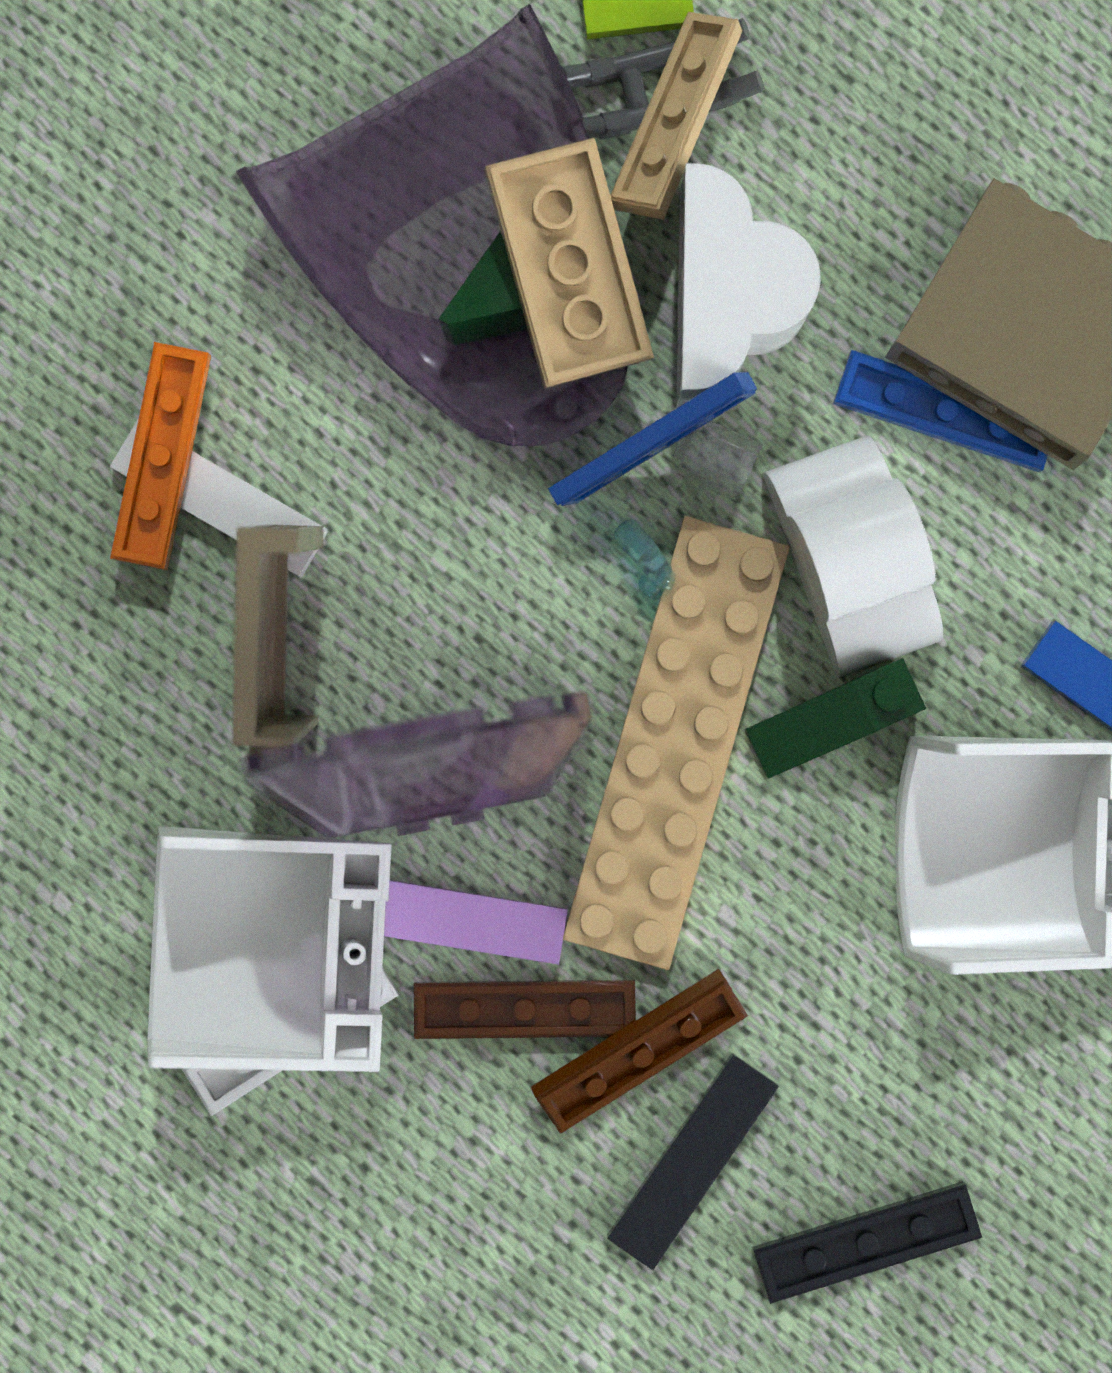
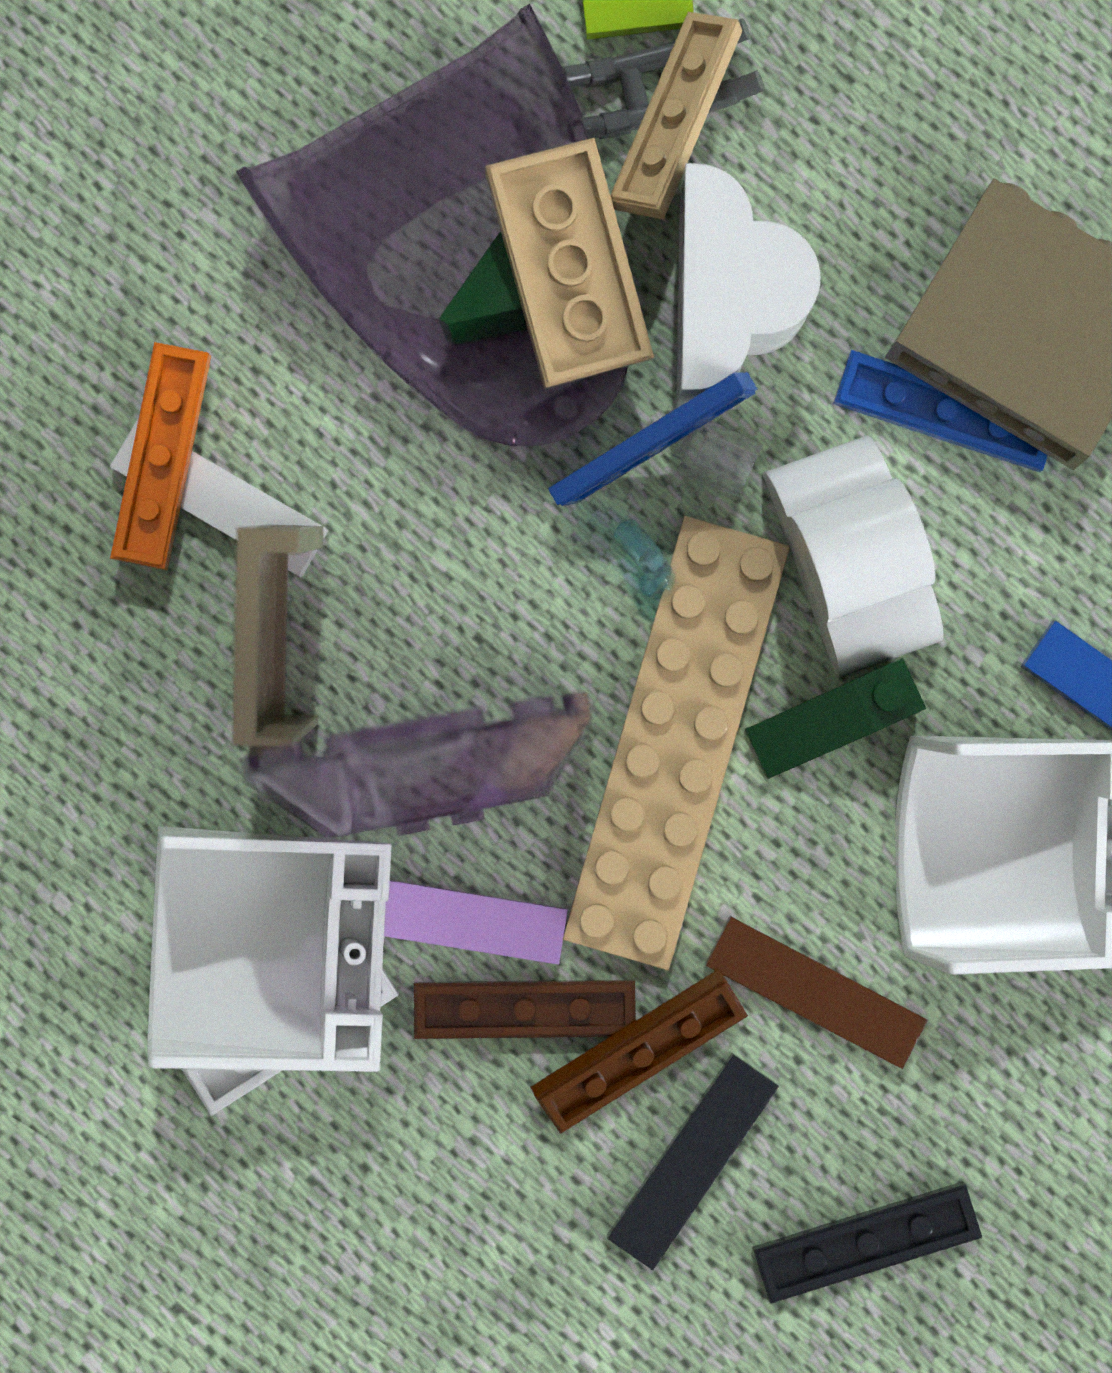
(816, 992): none -> reddish brown tile

